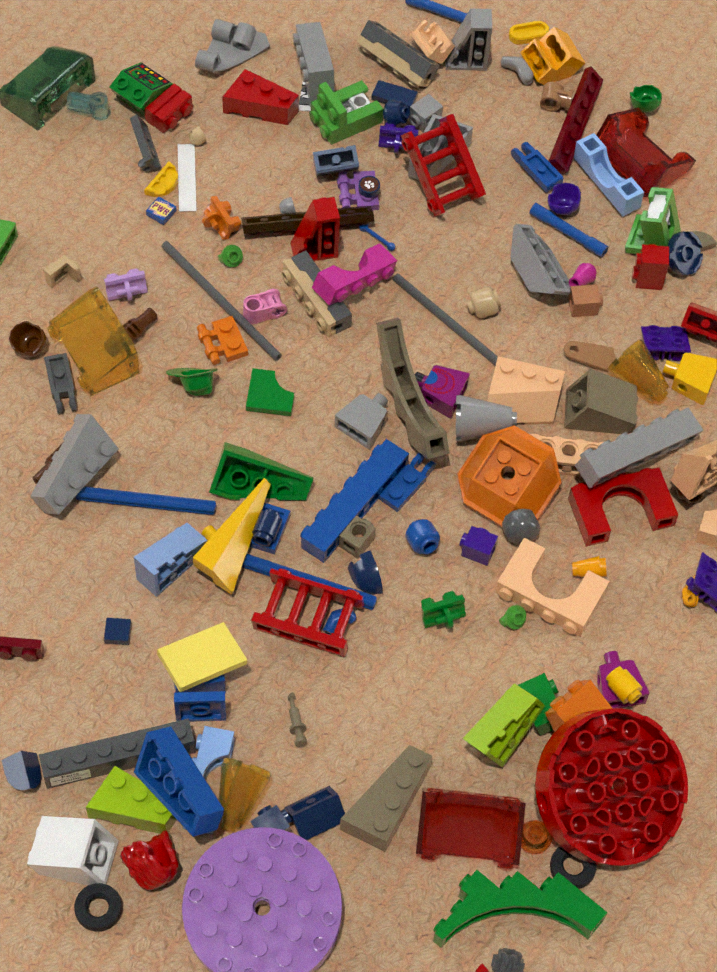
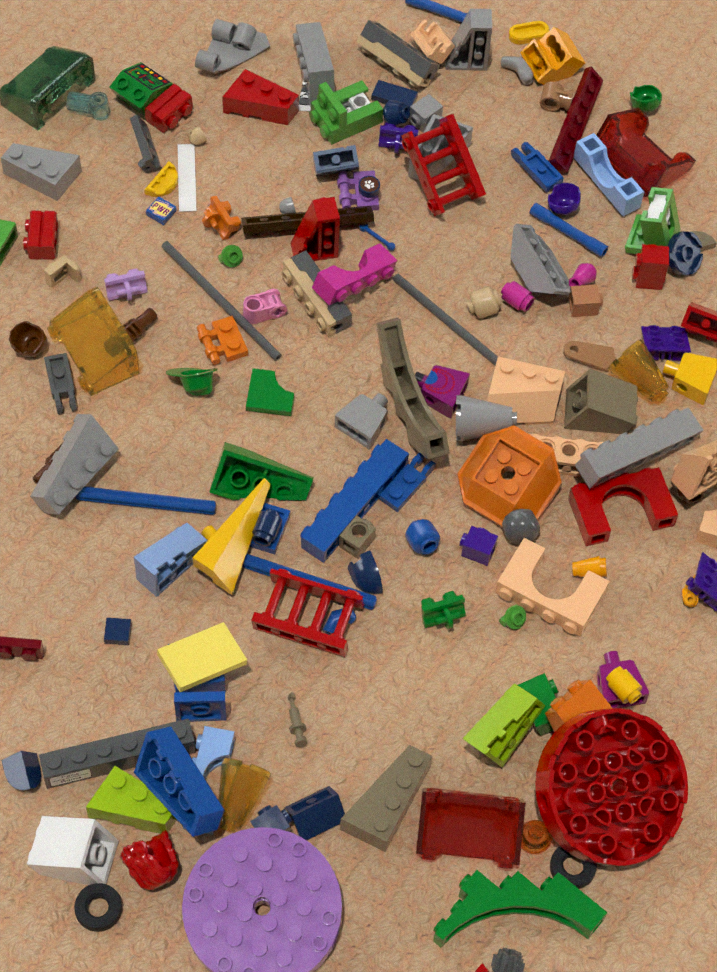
(41, 169): none -> light grey wedge
(42, 235): none -> red brick
(517, 296): none -> dark pink brick

